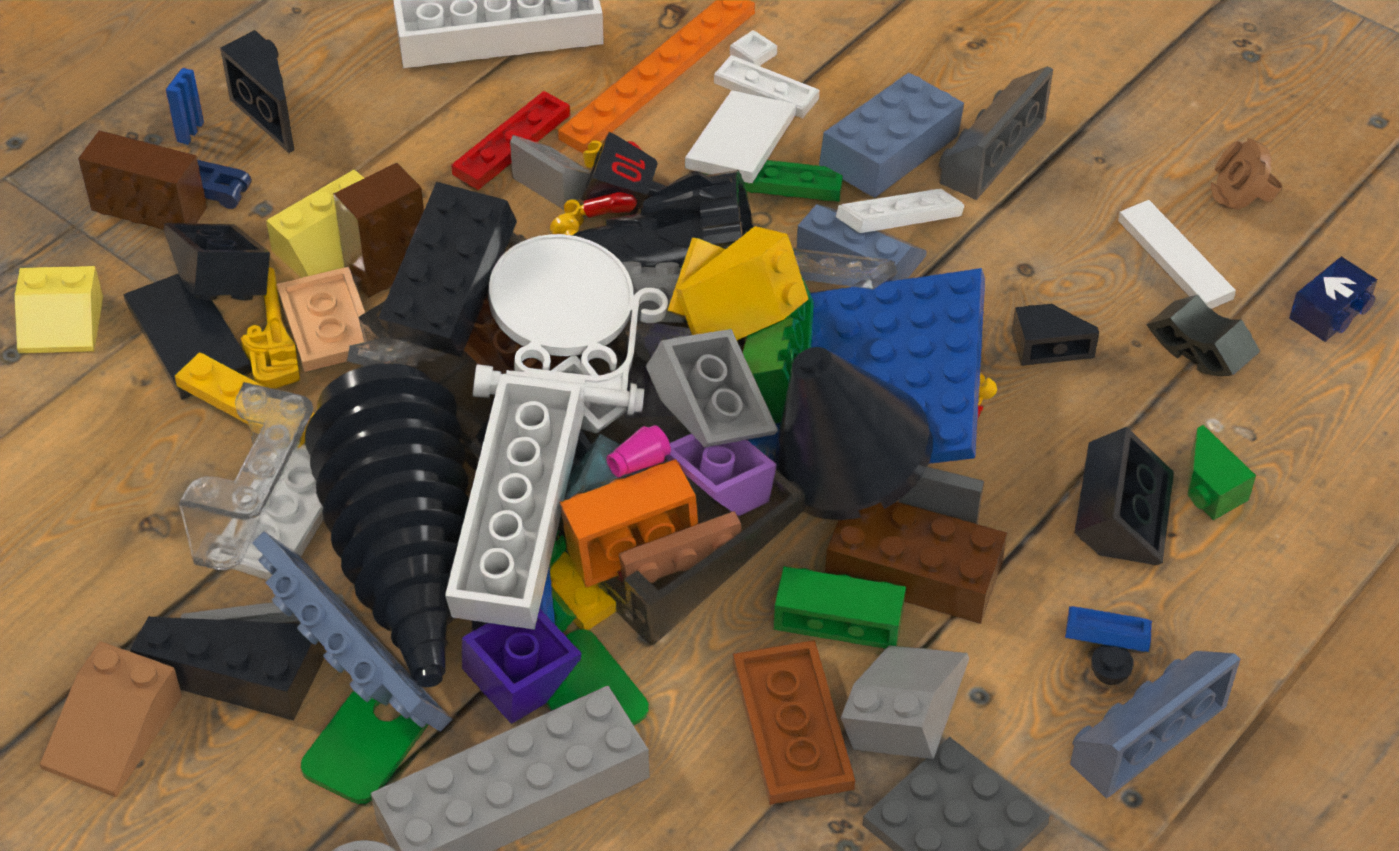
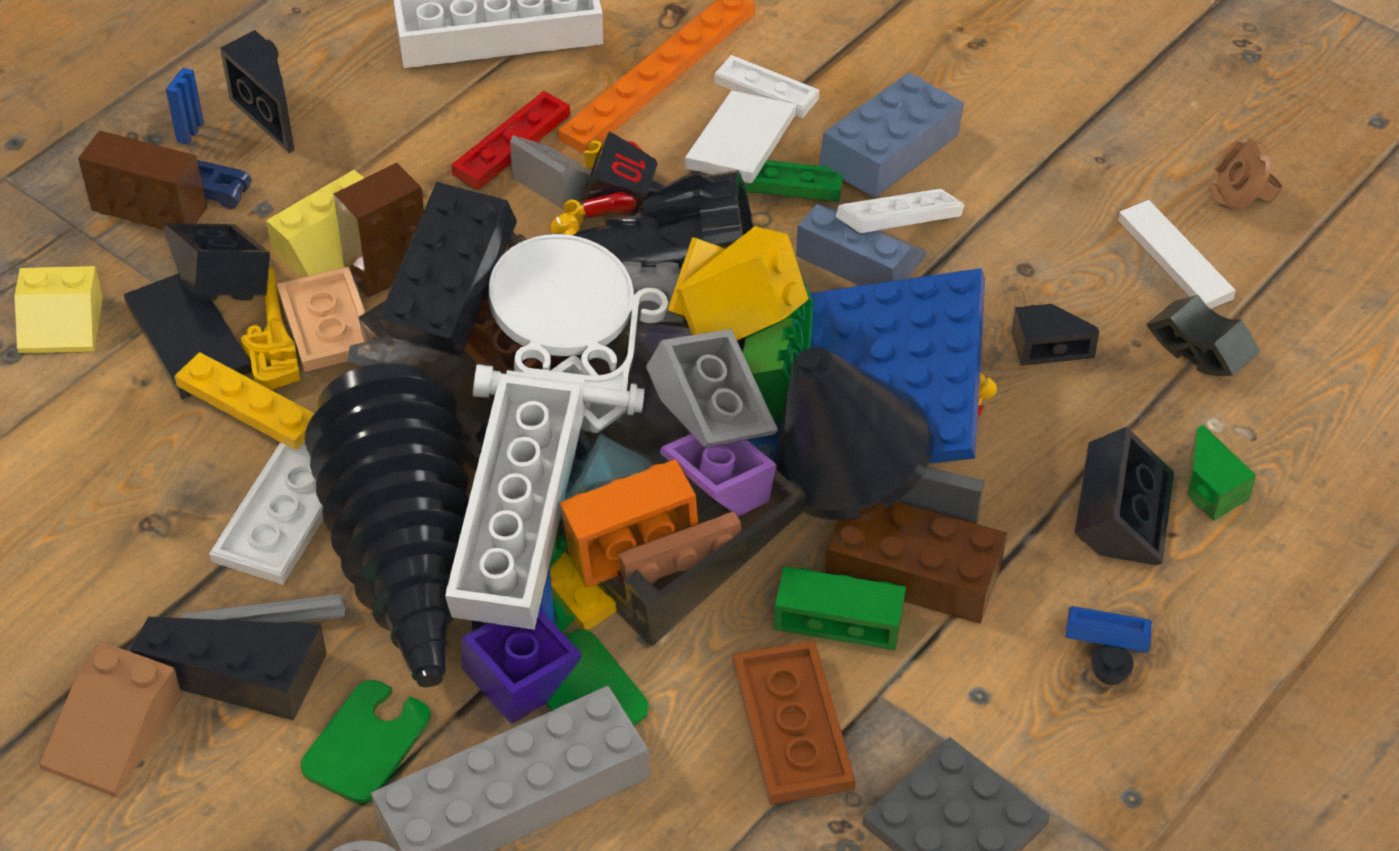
(225, 513): clear windscreen -> none
(344, 637): sand blue plate -> none
(640, 451): dark pink cone -> none
(753, 48): white tile -> none
(843, 268): clear tile -> none
(904, 701): light grey slope -> none
(997, 134): dark grey slope -> none
(1154, 720): sand blue slope -> none
(1333, 299): clear blue brick -> none

